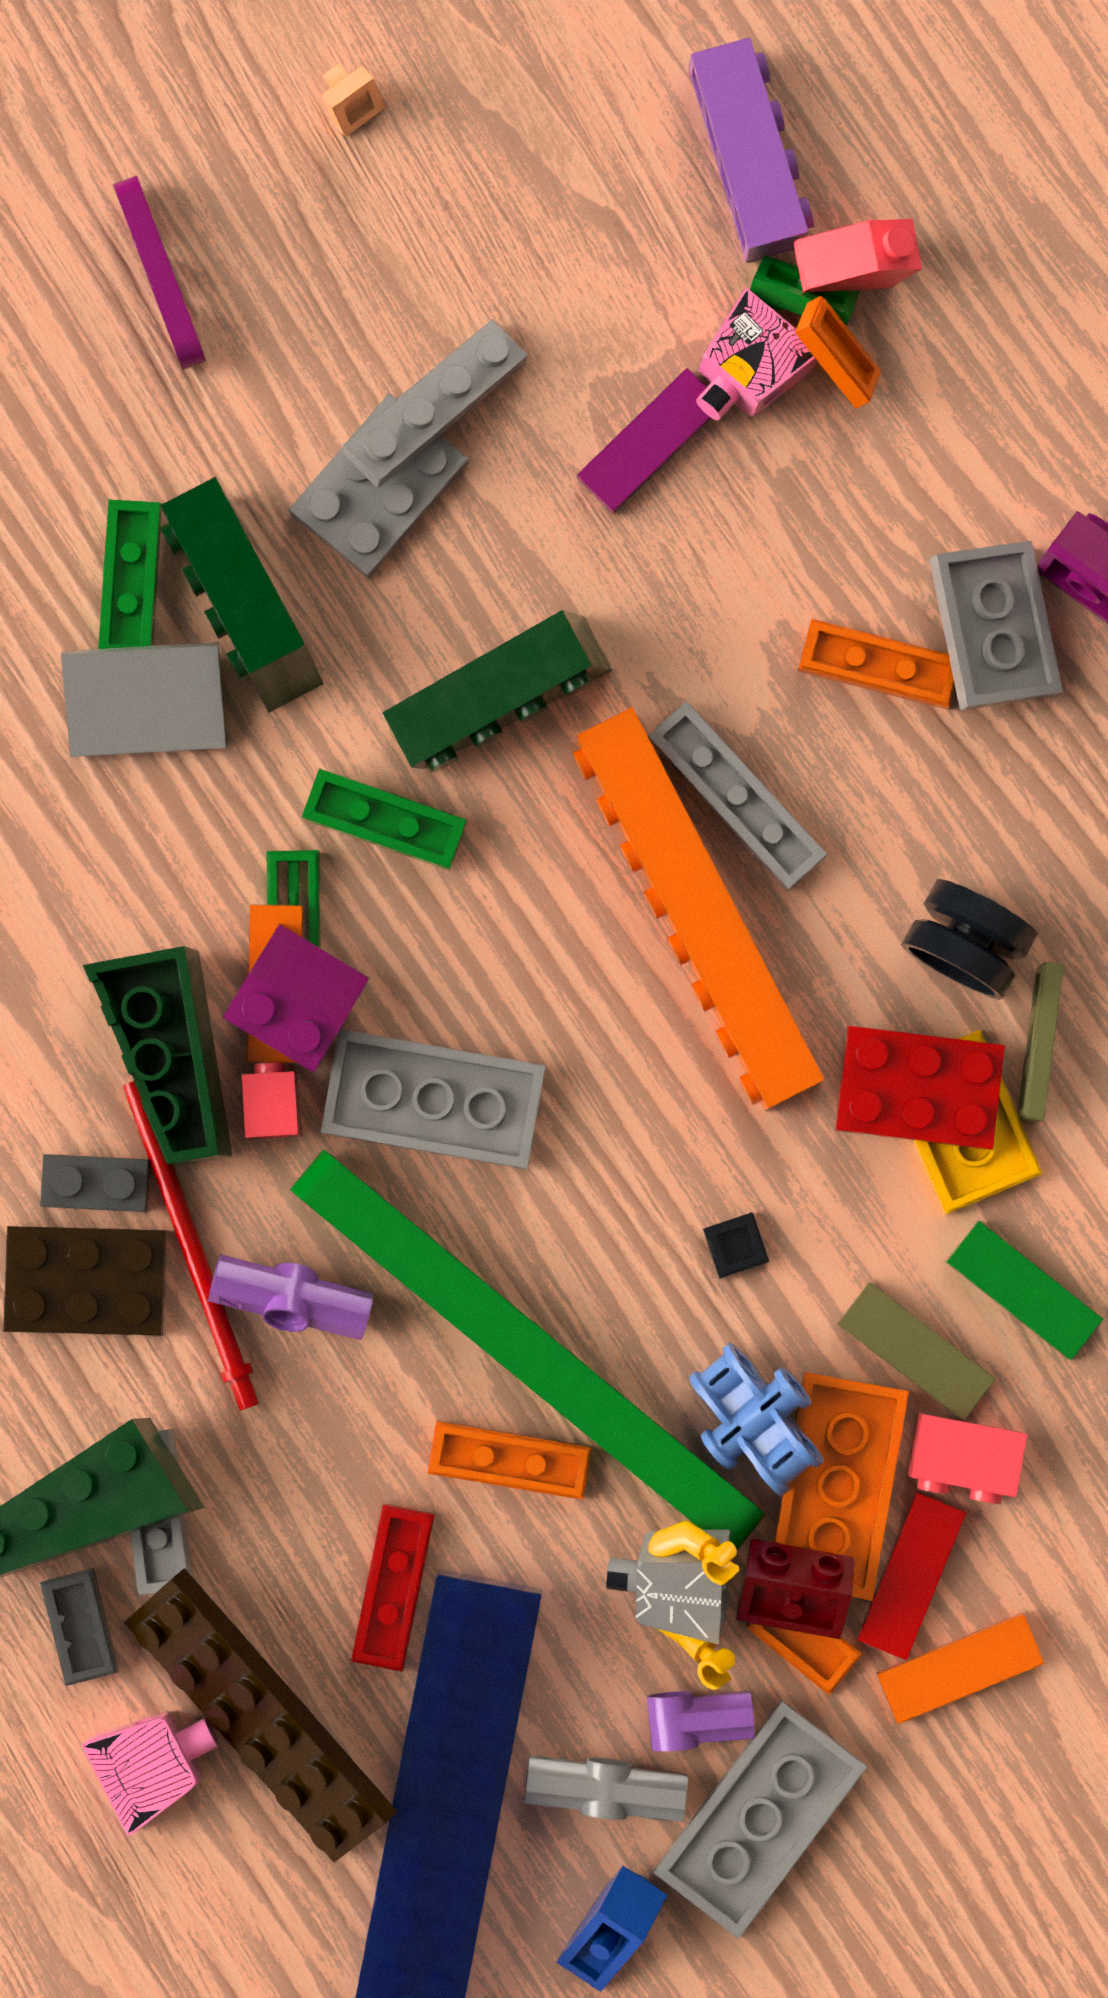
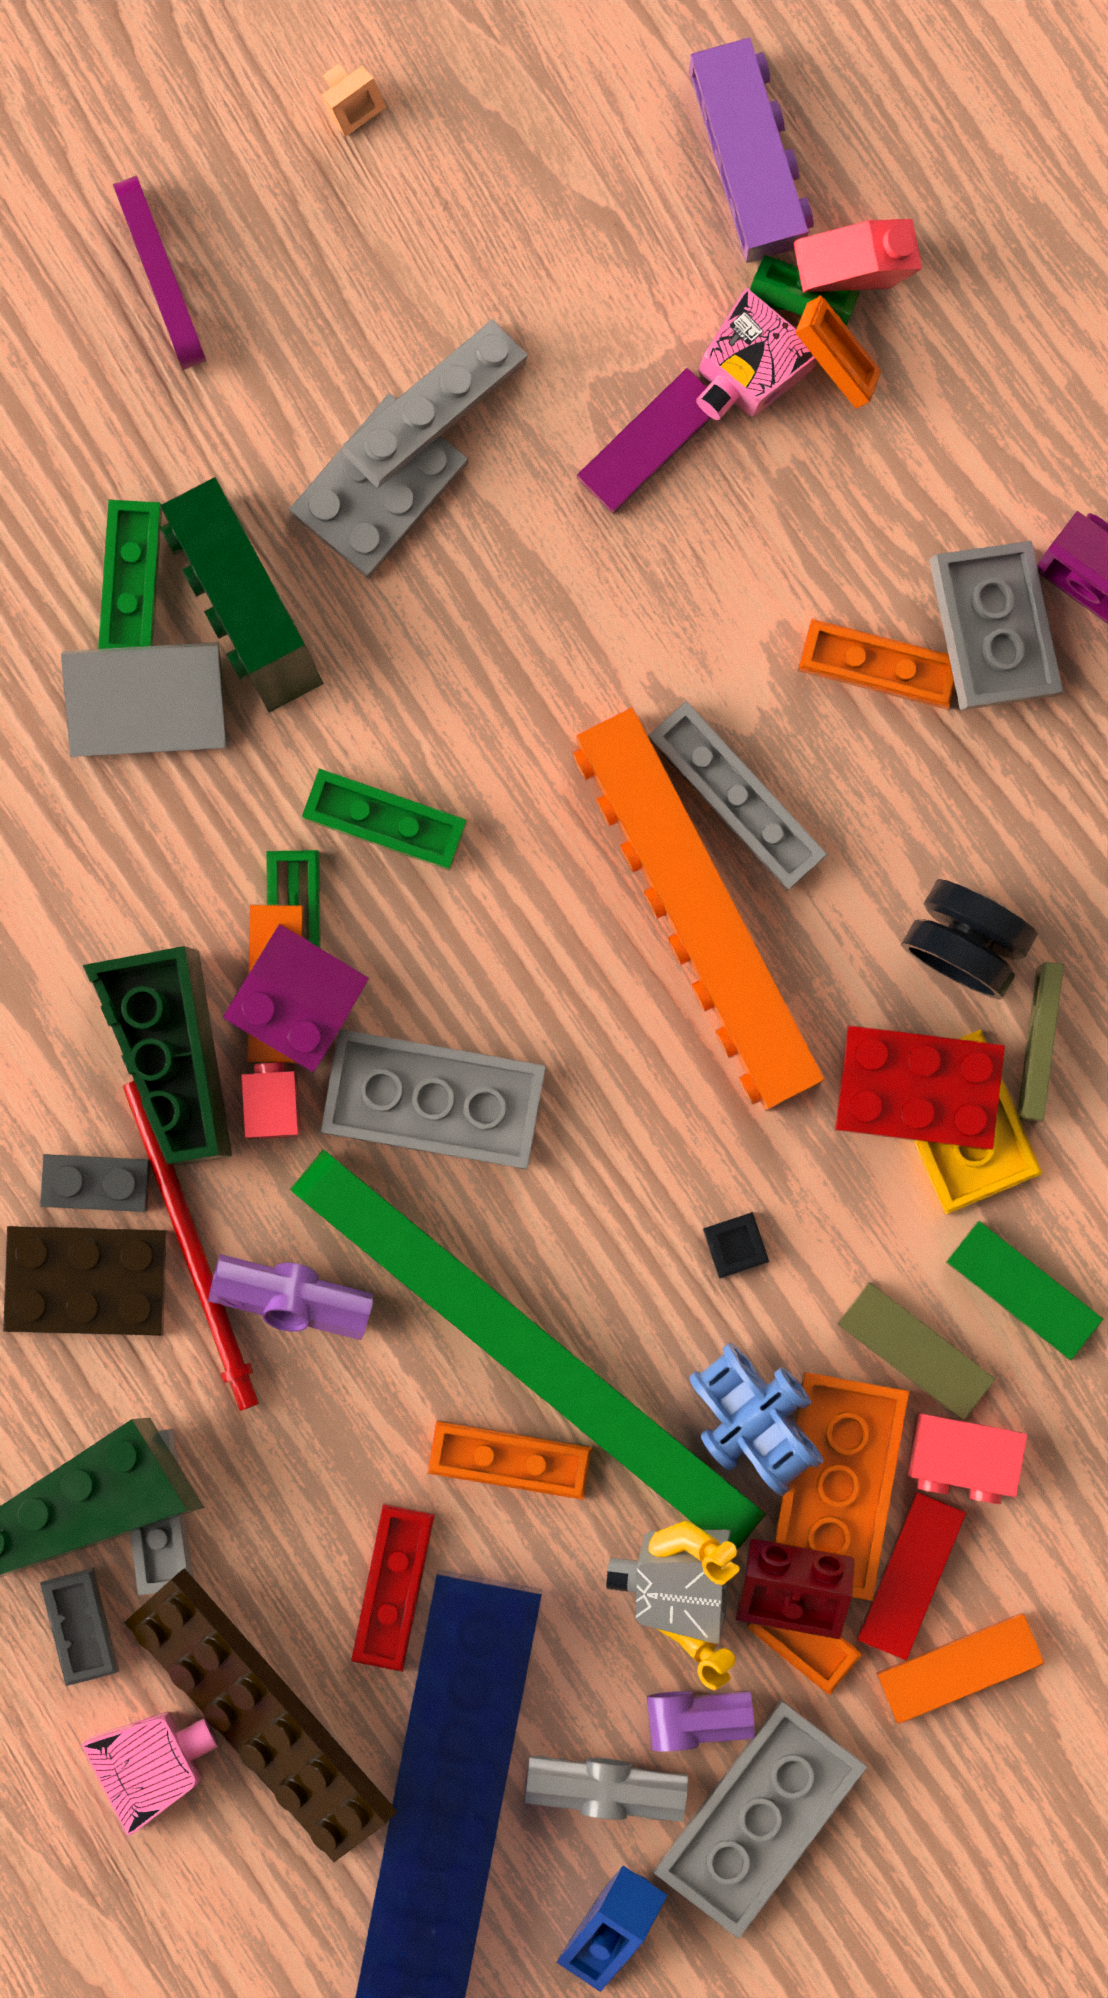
(496, 690): dark green wedge -> none

